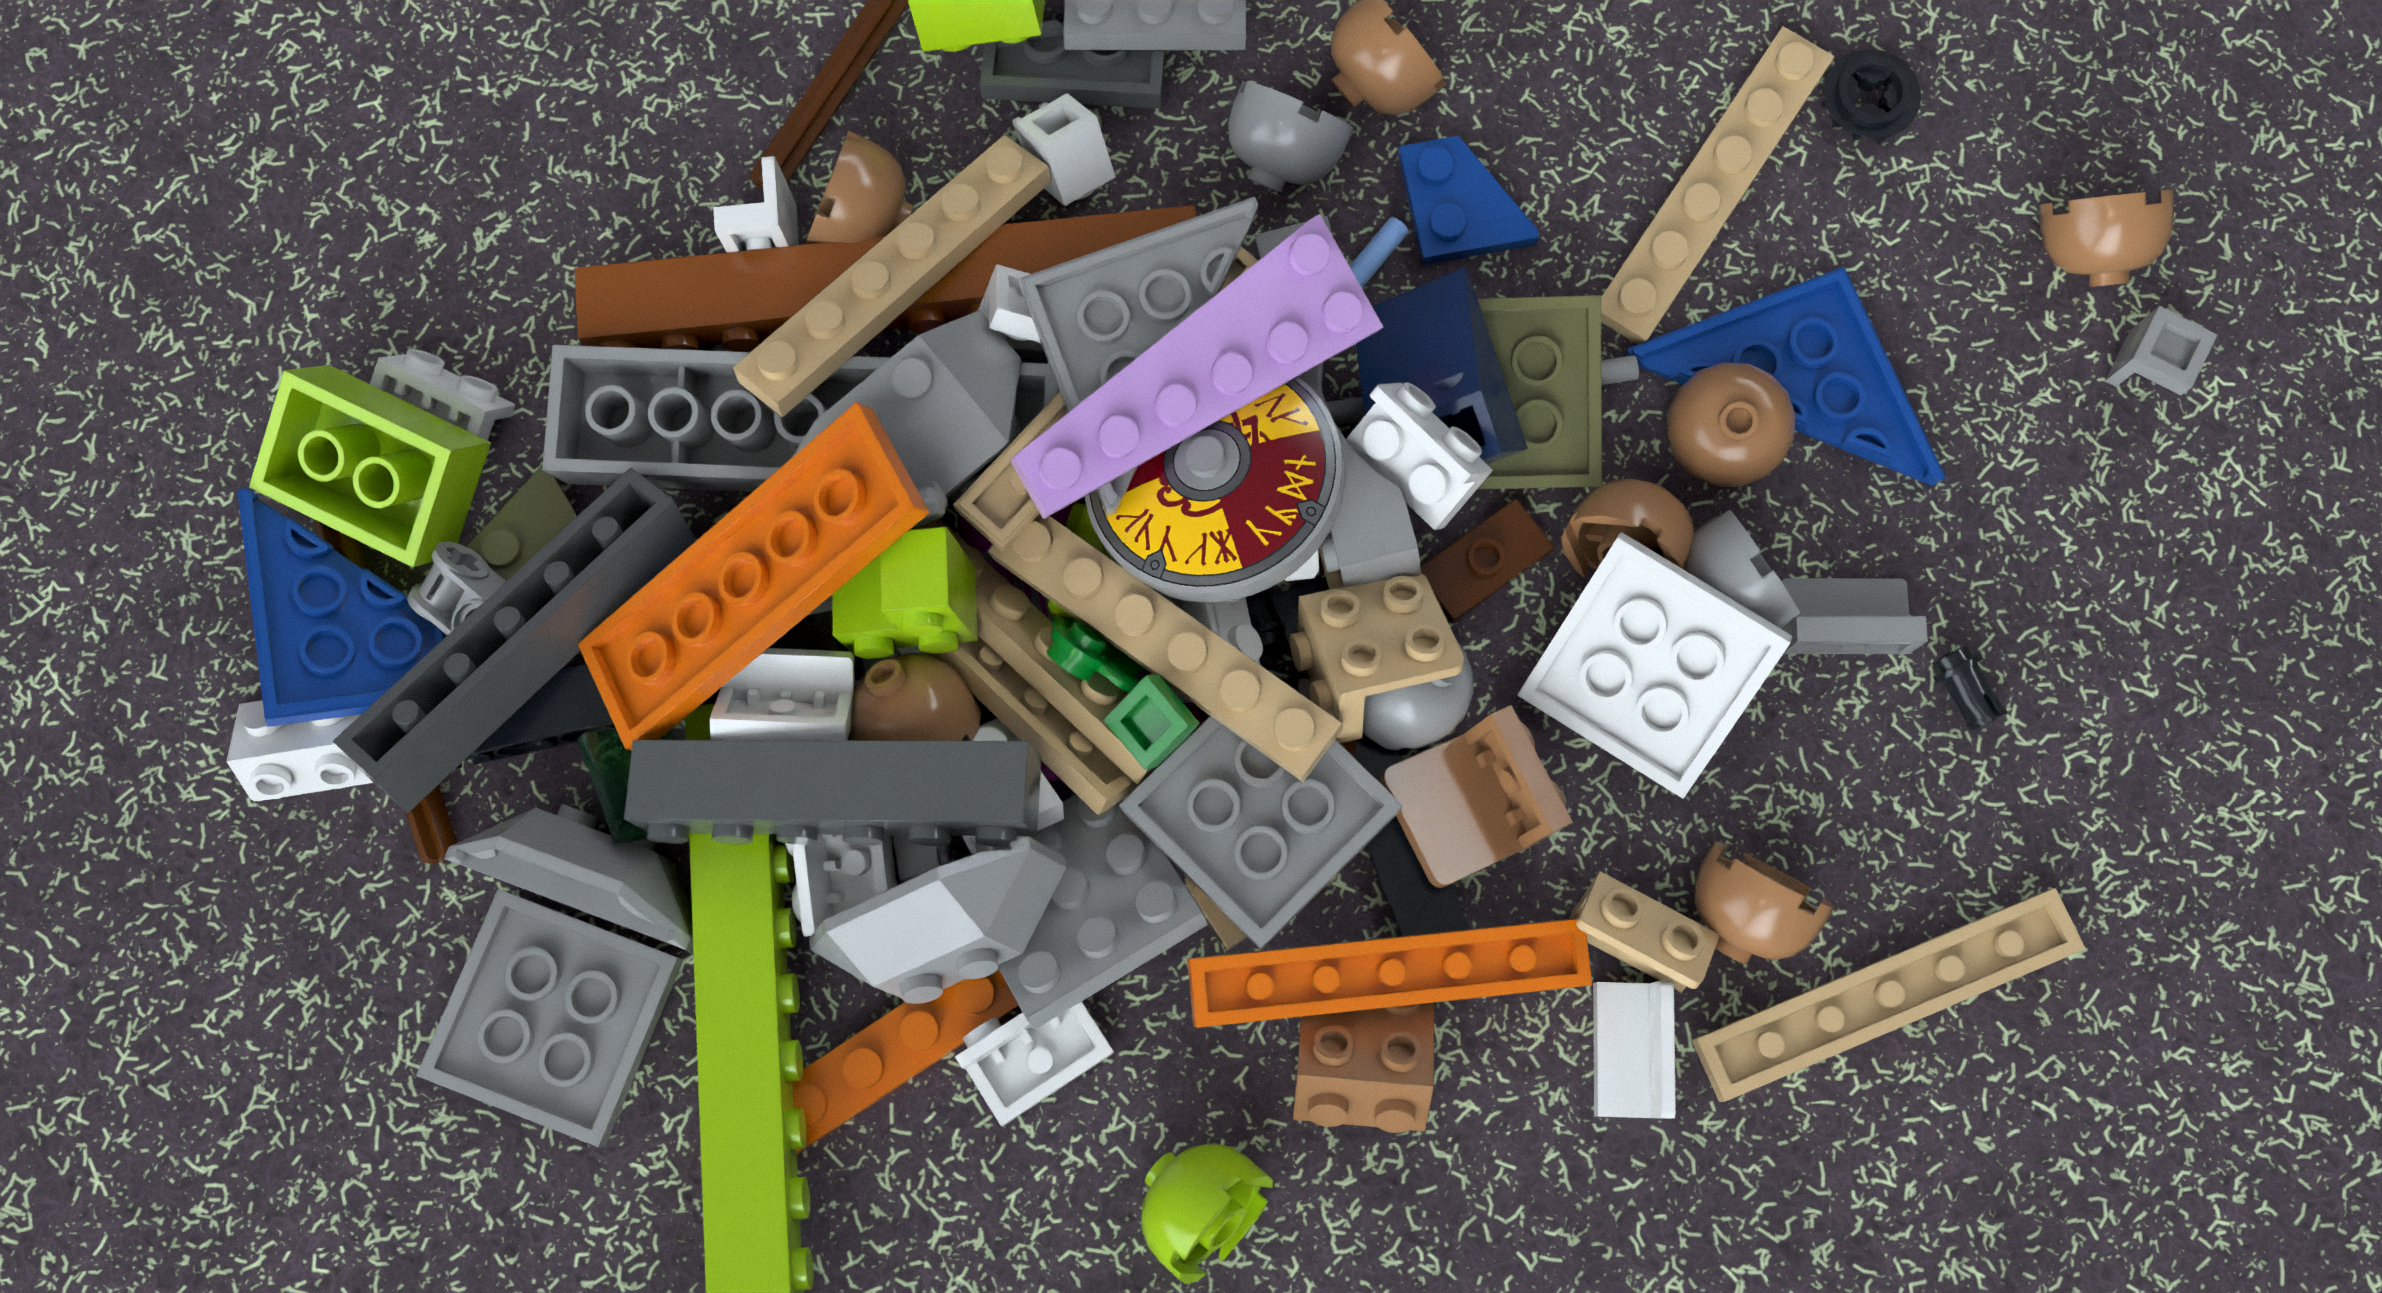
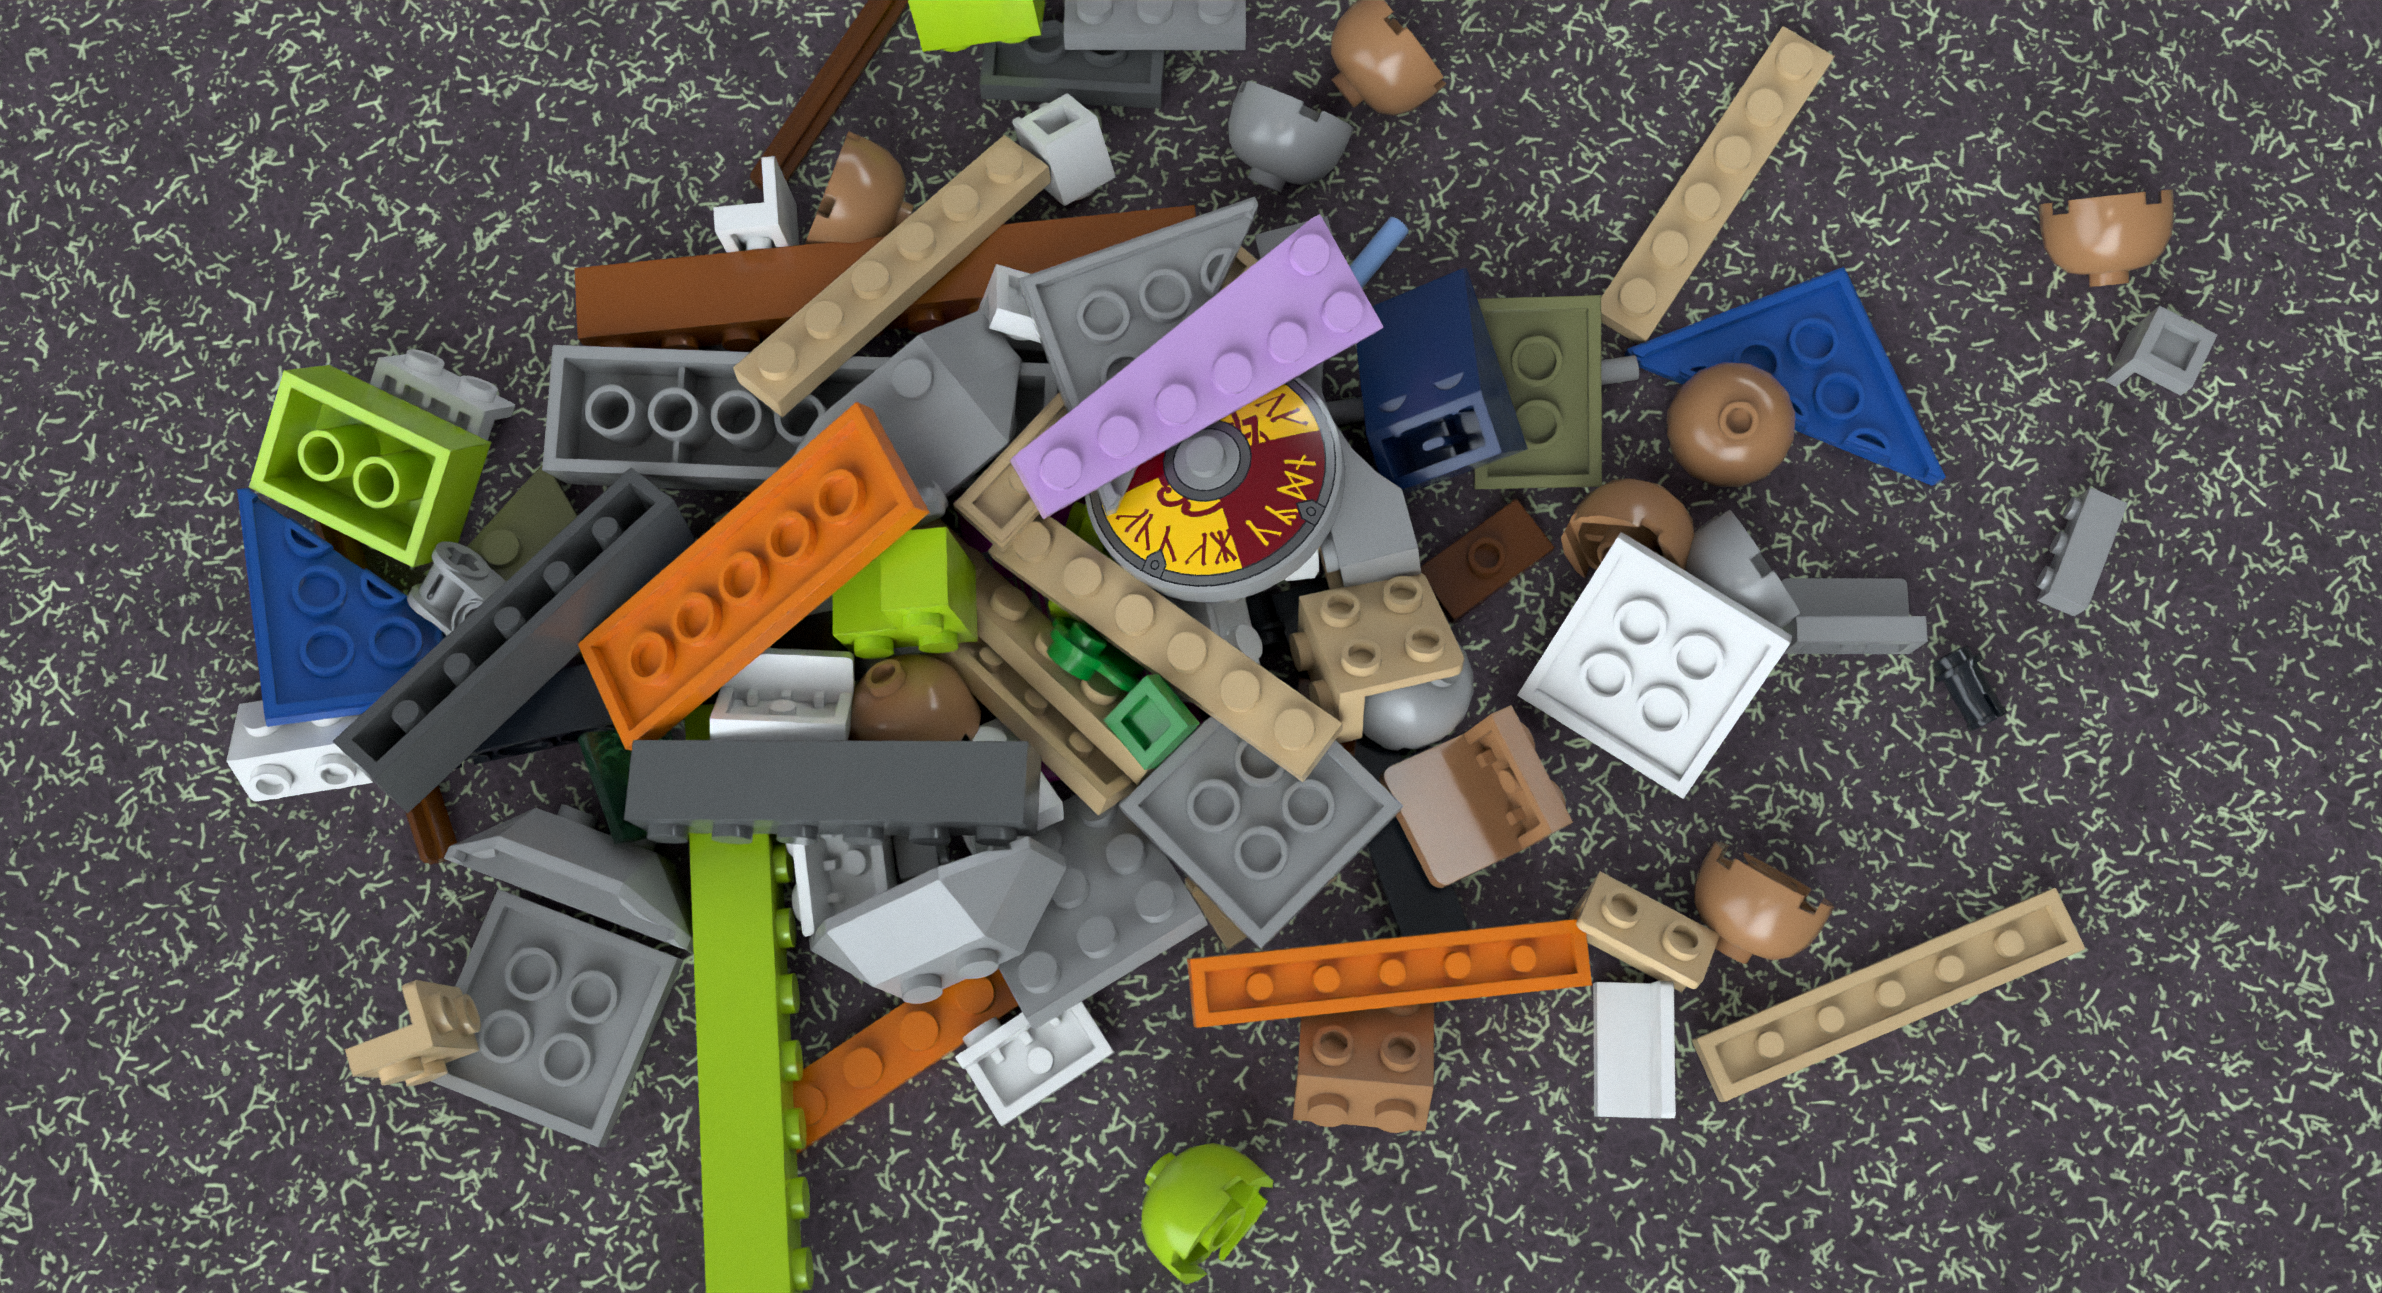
(439, 1033): none -> tan bracket
(1419, 452): white bracket -> none
(1458, 203): blue wing -> none
(1869, 71): black gear -> none
(2080, 551): none -> light grey piece

